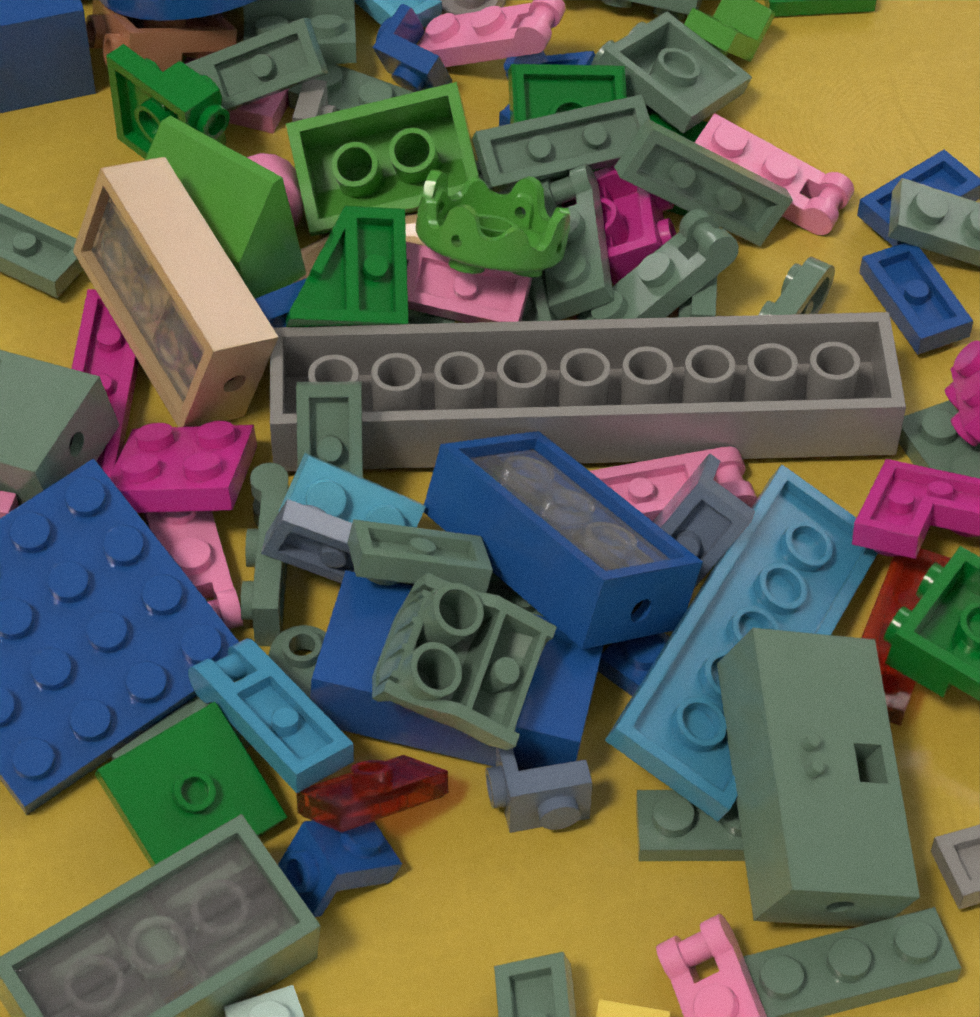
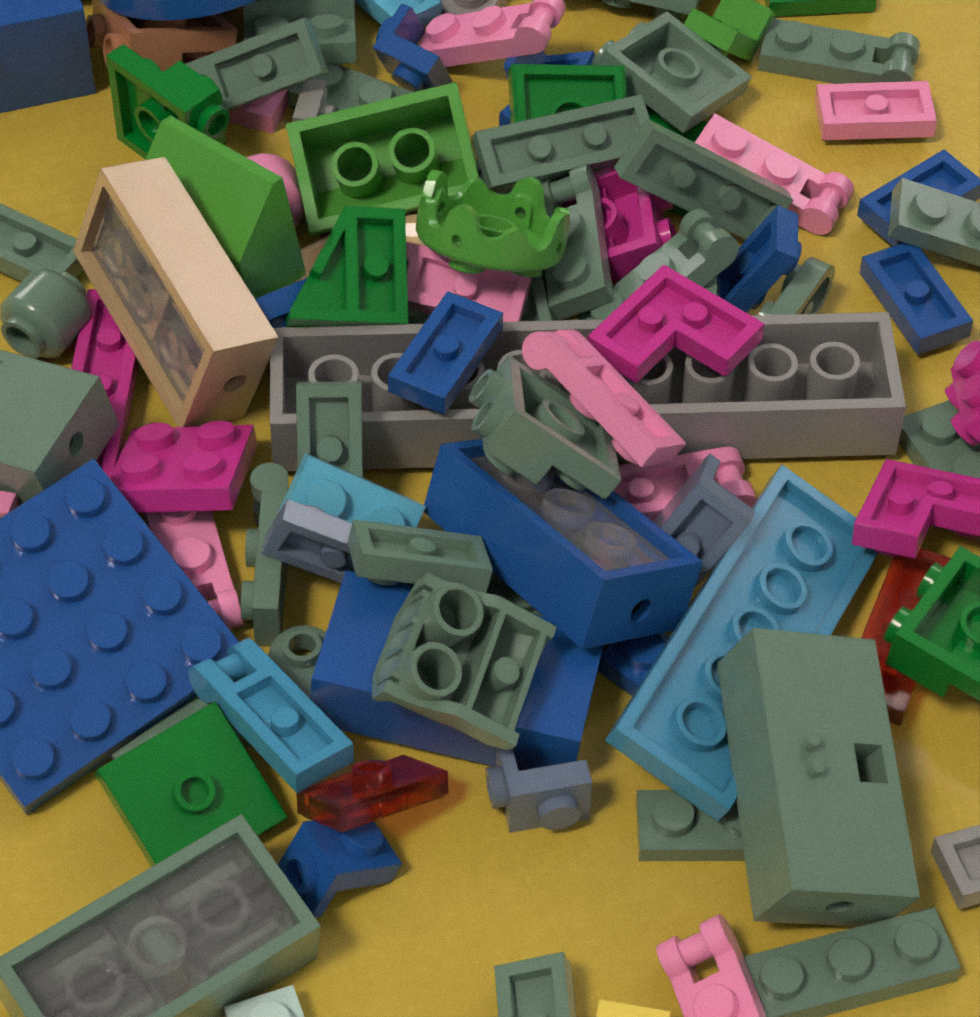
(44, 314): none -> sand green head
(445, 352): none -> blue plate
(534, 426): none -> sand green plate
(604, 396): none -> bright pink plate
(678, 314): none -> dark pink plate
(761, 260): none -> blue plate
(837, 54): none -> sand green plate
(875, 110): none -> bright pink plate

